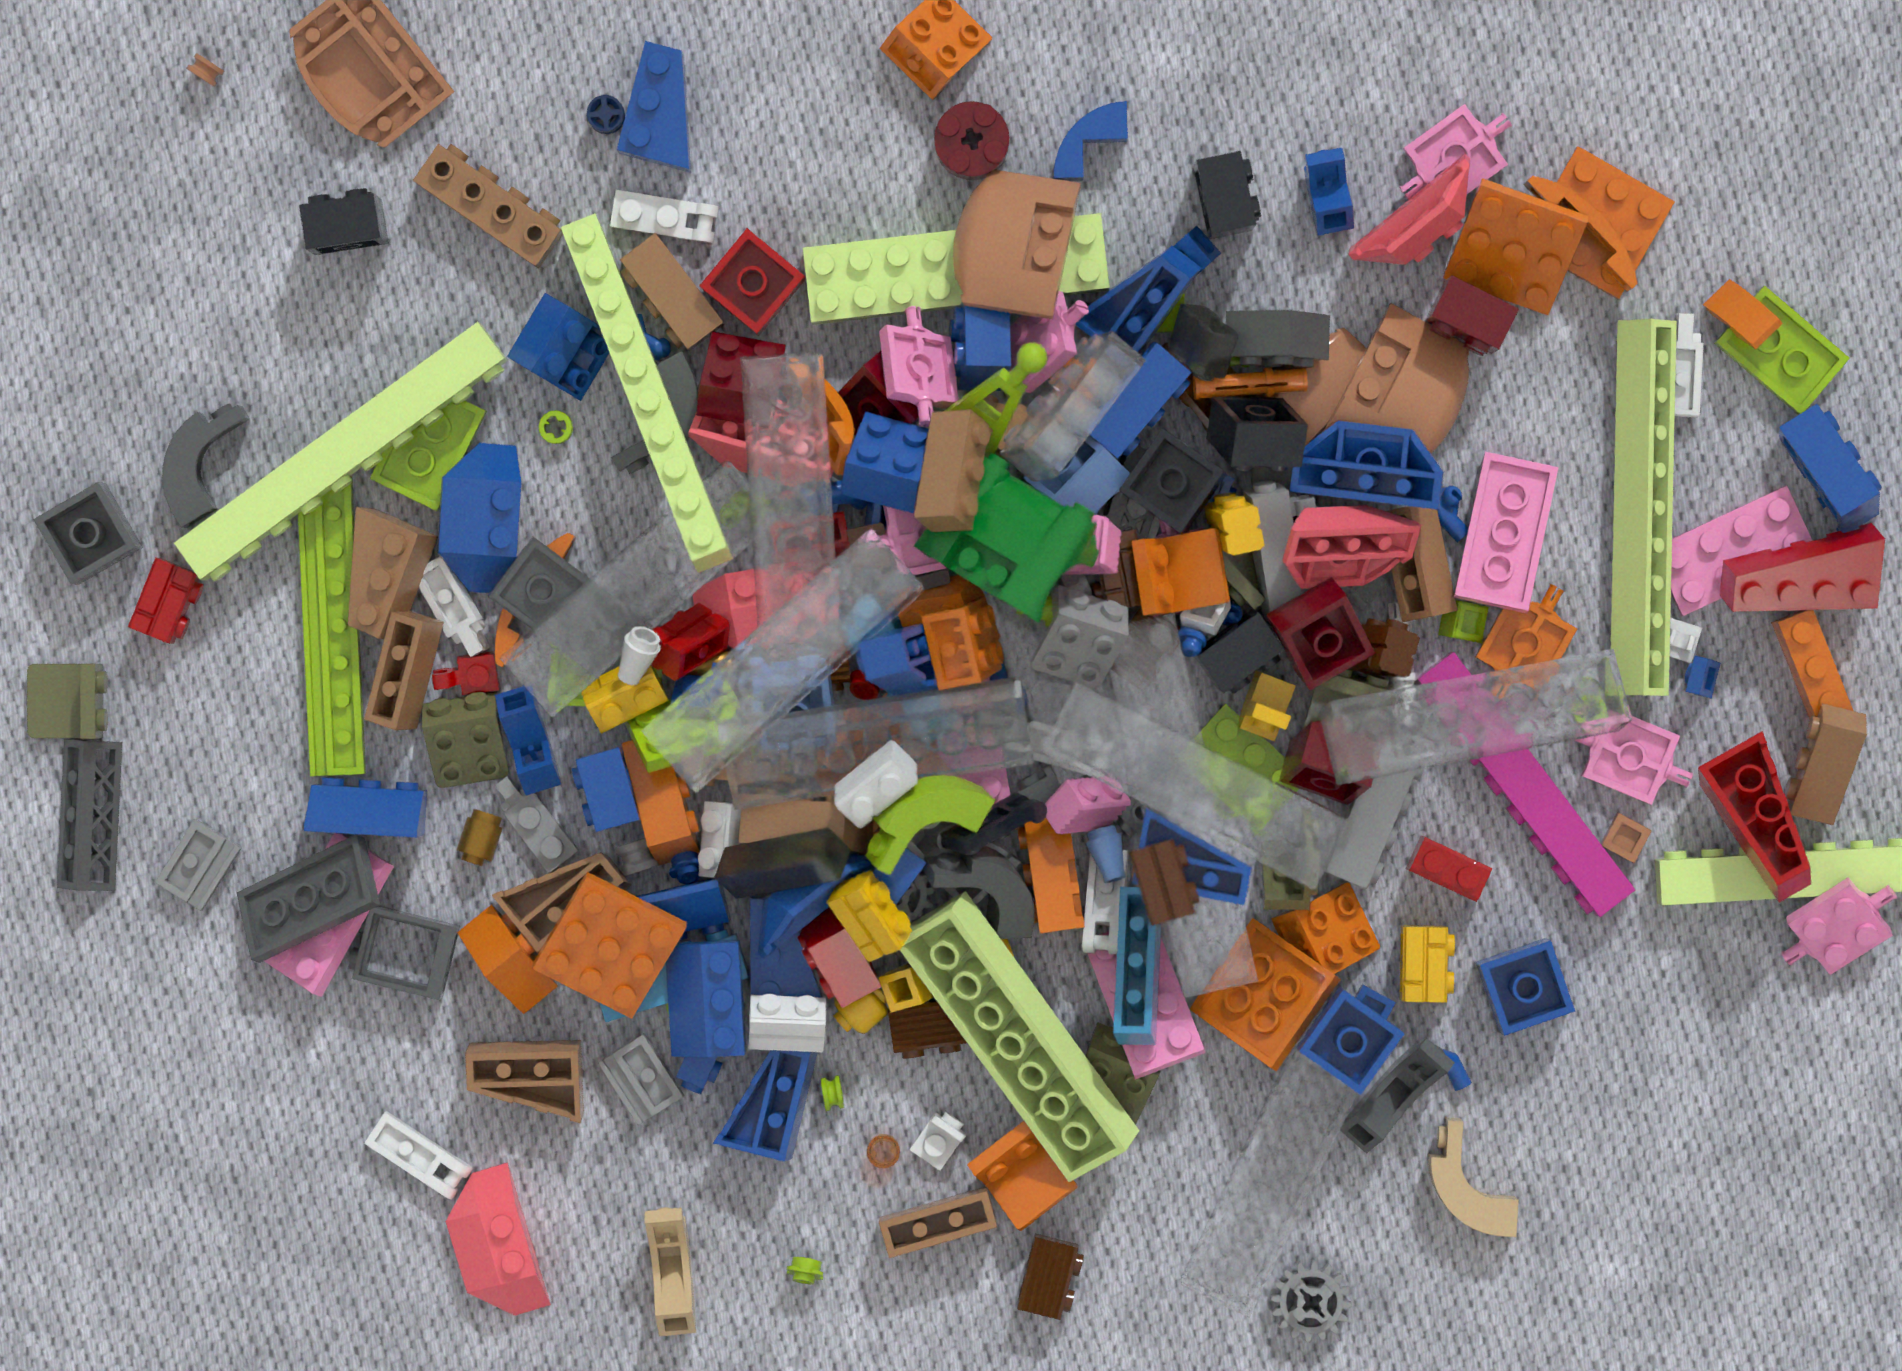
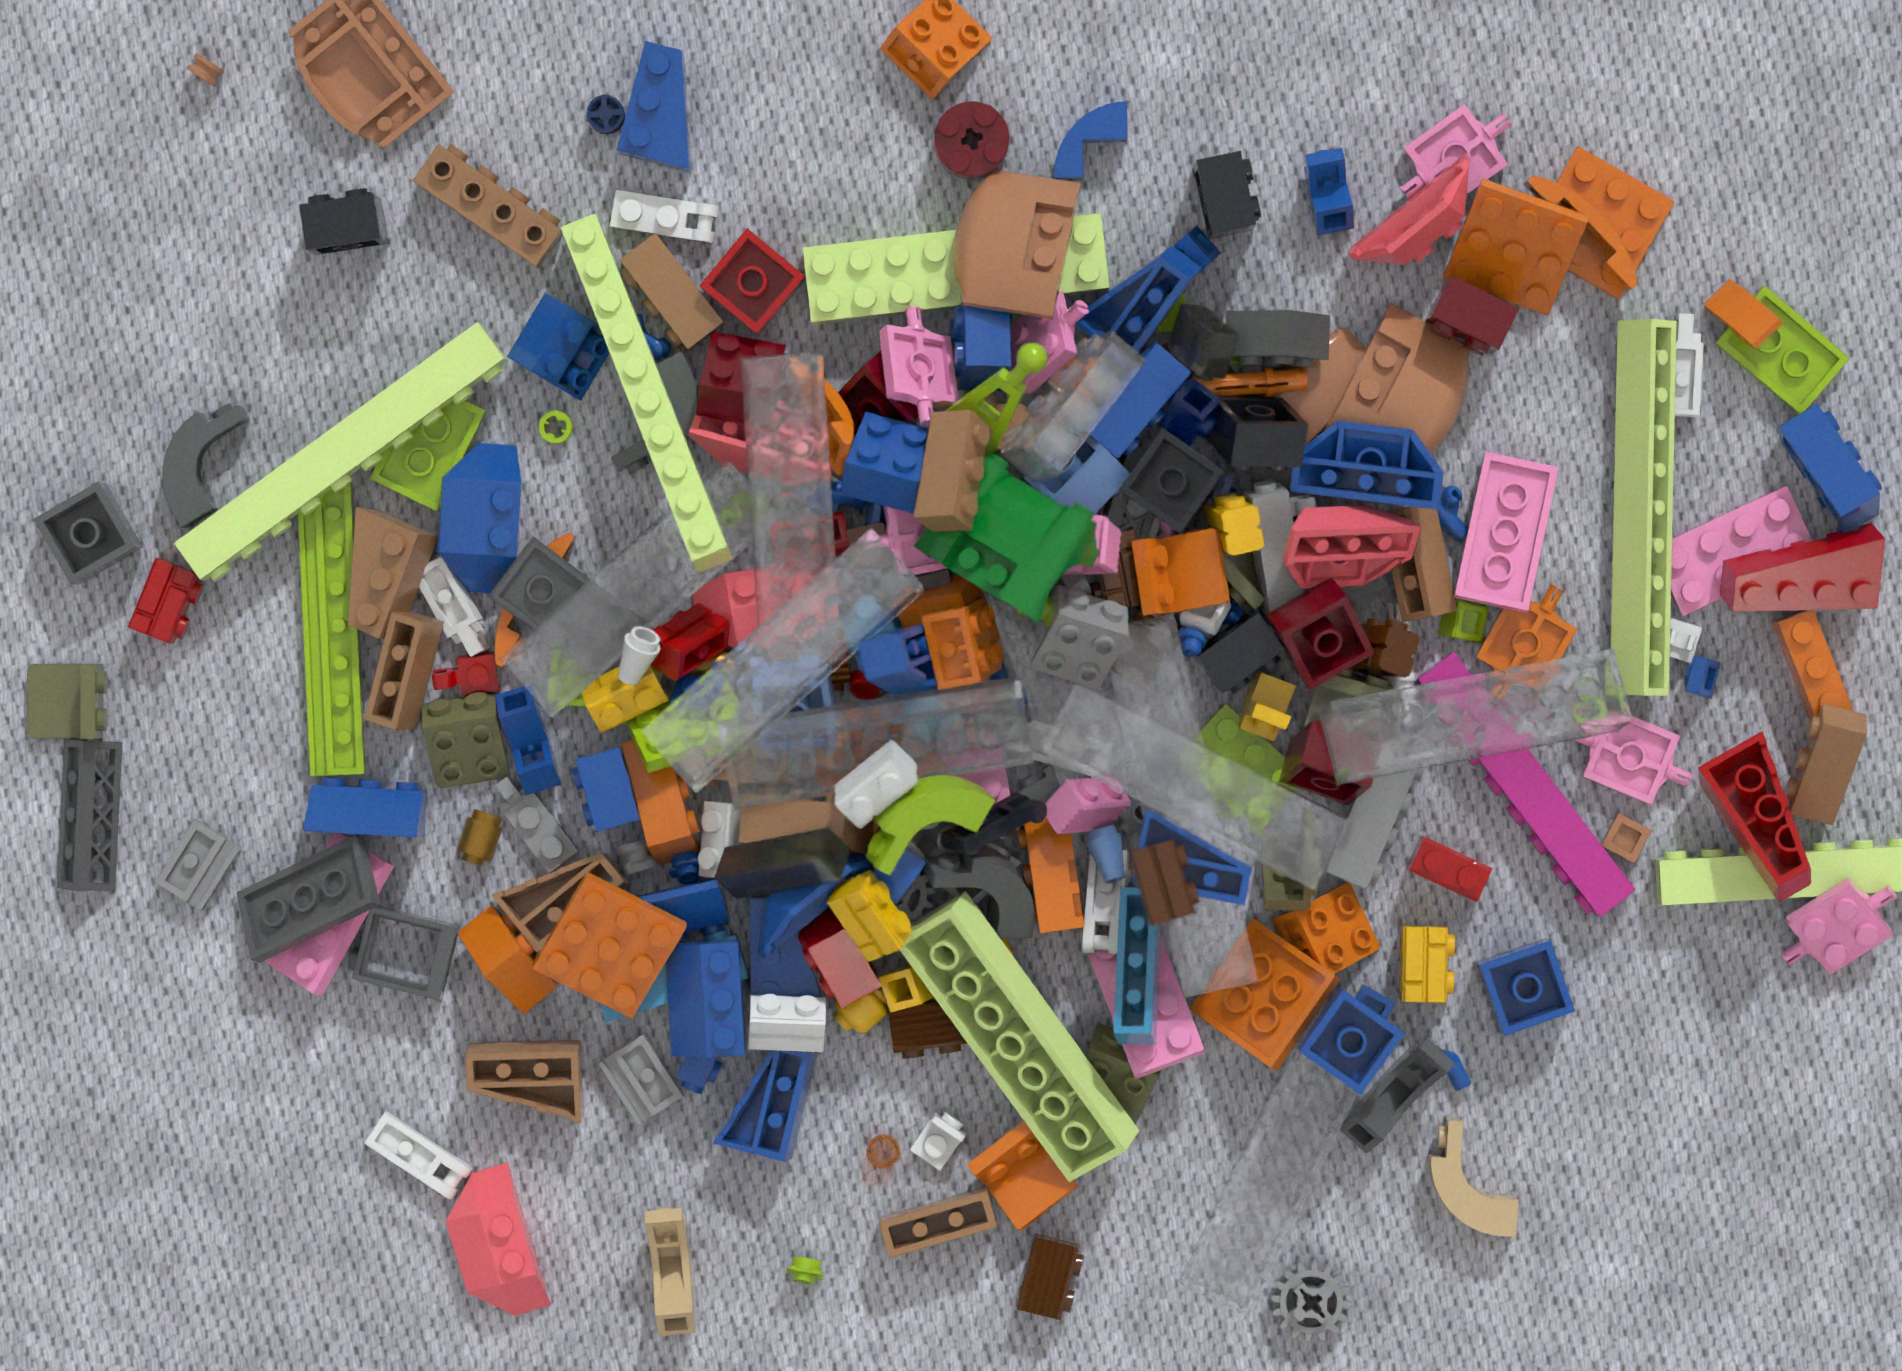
(832, 1093): lime bush -> none
(1191, 413): none -> clear blue brick

